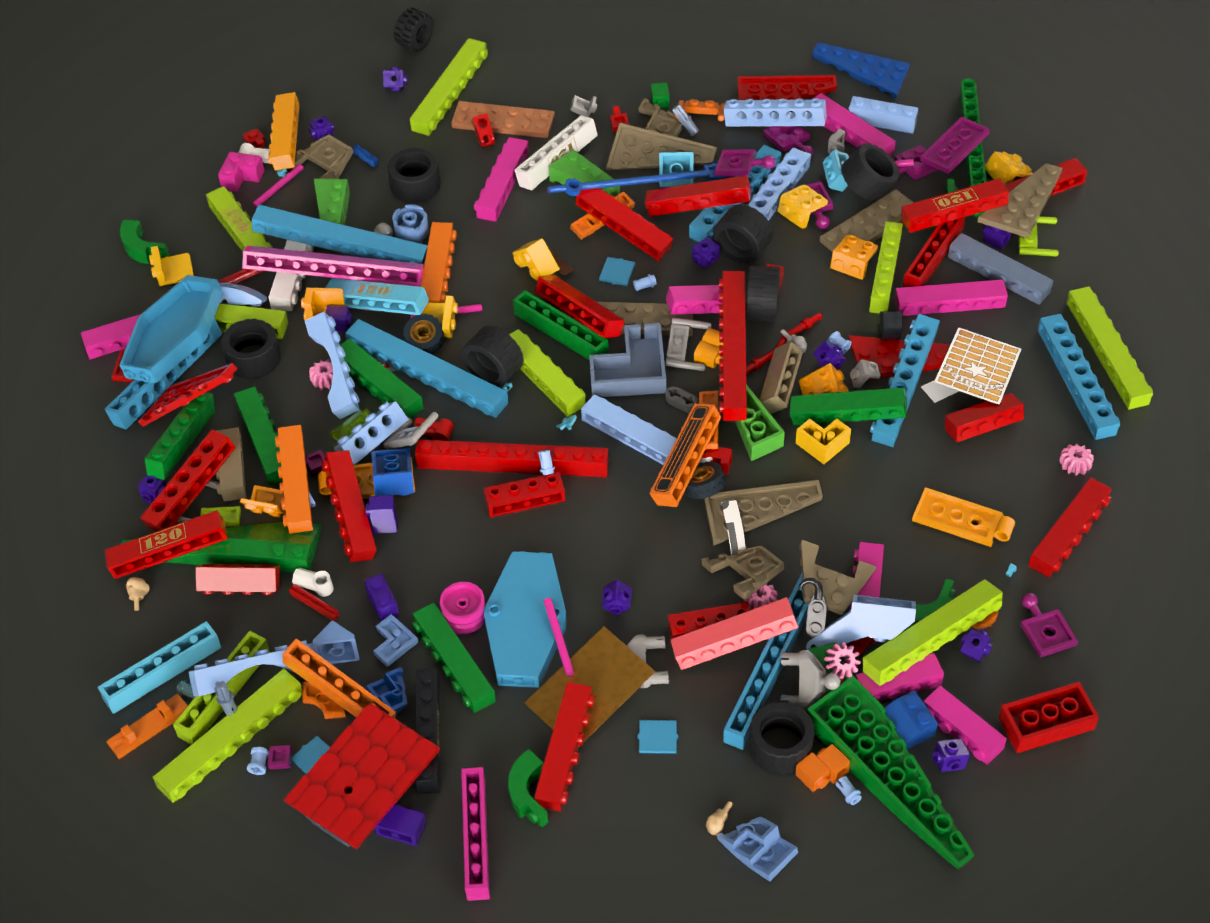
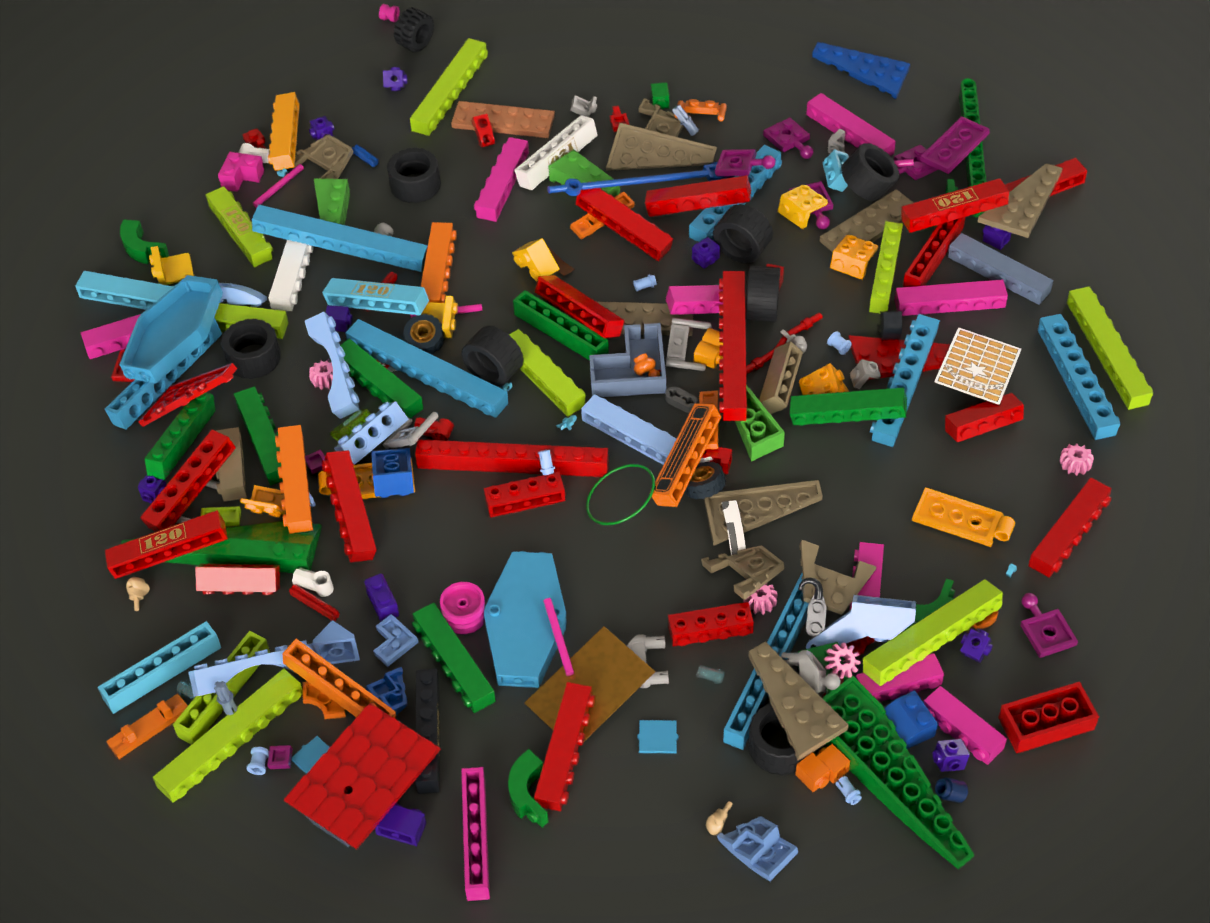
(119, 290): none -> medium azure brick
(240, 276): red axle -> none
(318, 298): light orange bracket -> none
(333, 266): dark pink brick -> none
(382, 514): brick -> none
(391, 13): none -> dark pink wheel
(411, 223): medium blue brick -> none
(616, 597): dark purple brick -> none
(617, 271): dark azure piece -> none
(636, 512): none -> green piece
(645, 364): none -> orange animal
(675, 163): medium azure slope -> none
(711, 674): none -> clear light blue pin
(734, 633): coral brick -> none
(780, 181): light blue brick -> none
(782, 116): light blue brick -> none
(784, 87): red wing -> none
(797, 706): none -> dark tan wing
(821, 442): yellow brick -> none
(829, 353): dark purple brick -> none
(885, 114): light blue brick -> none
(937, 391): white sticker -> none
(951, 790): none -> dark blue brick
(1006, 167): yellow bracket -> none
(1029, 245): lime plate -> none

